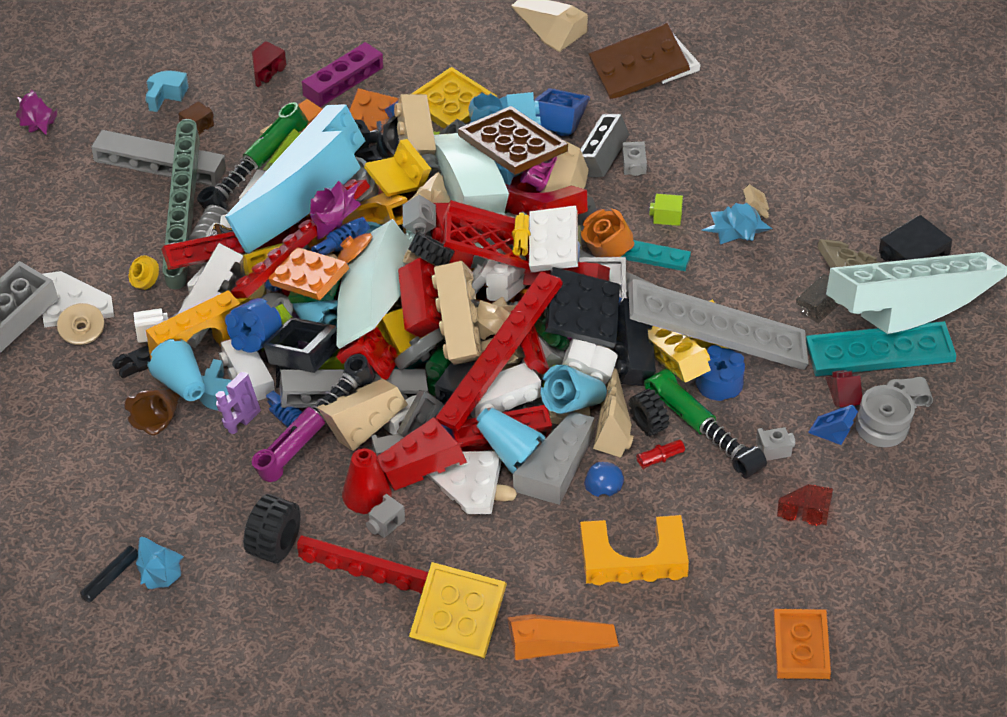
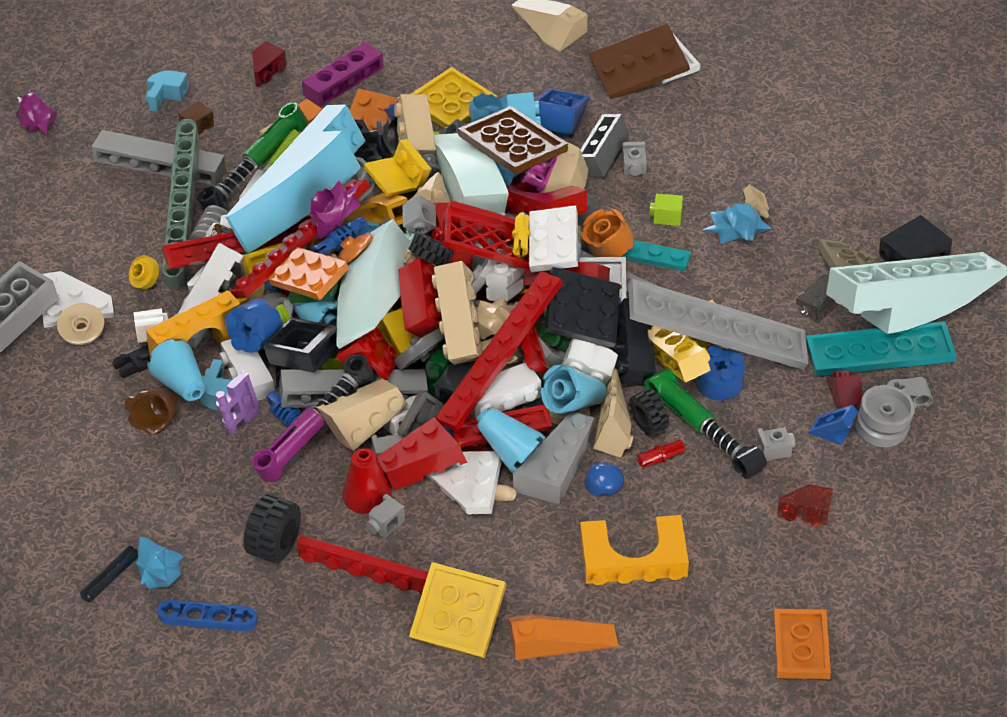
(208, 612): none -> blue beam

